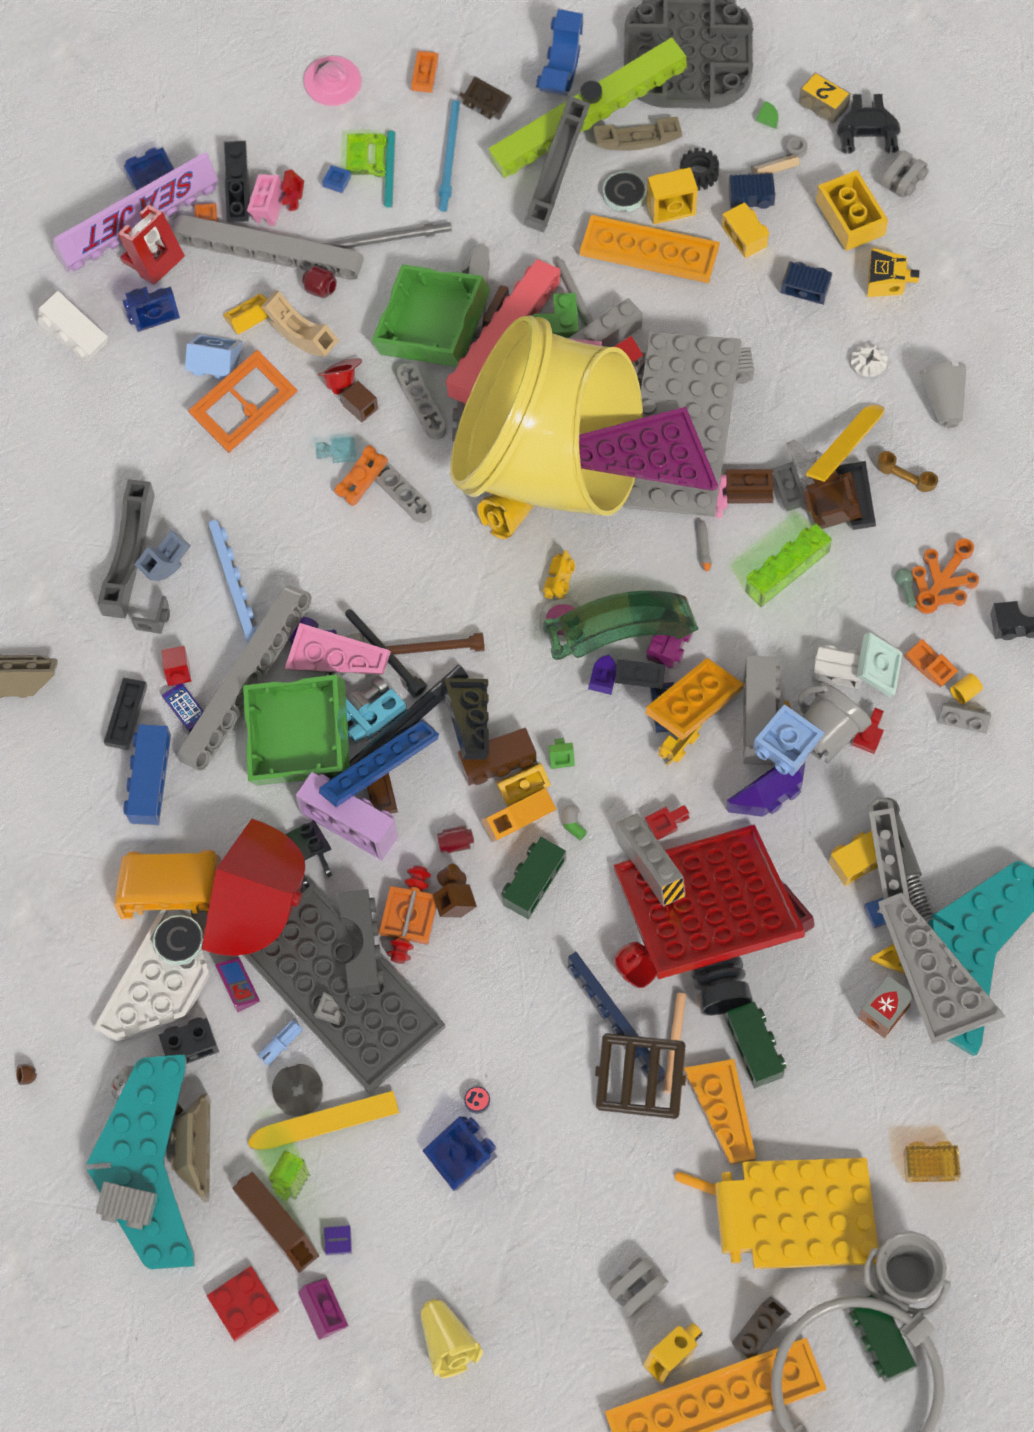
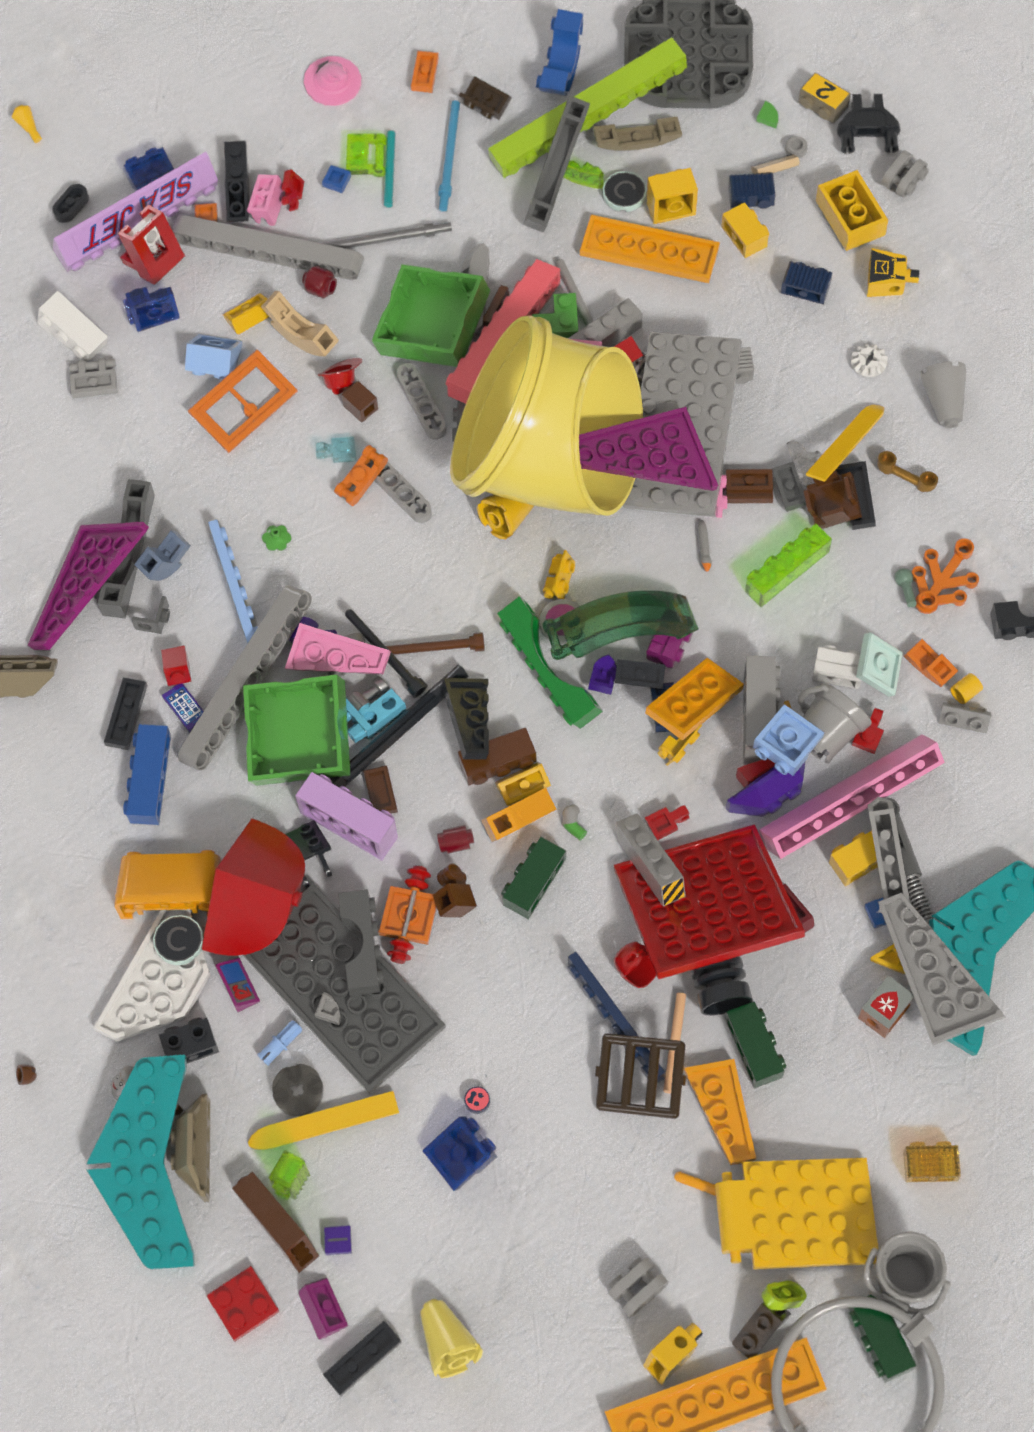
(24, 117): none -> yellow cone
(69, 204): none -> black plate
(89, 563): none -> magenta wing
(93, 383): none -> light grey plate
(126, 1204): light grey brick -> none
(276, 538): none -> bright green plant
(362, 1358): none -> black plate
(378, 763): blue tile -> none
(524, 627): none -> green arch
(561, 754): bright green tile -> none
(587, 175): none -> clear neon green slope
(591, 92): black tile -> none
(704, 159): black tyre -> none
(750, 772): none -> red slope
(783, 1295): none -> lime plate
(851, 796): none -> bright pink brick

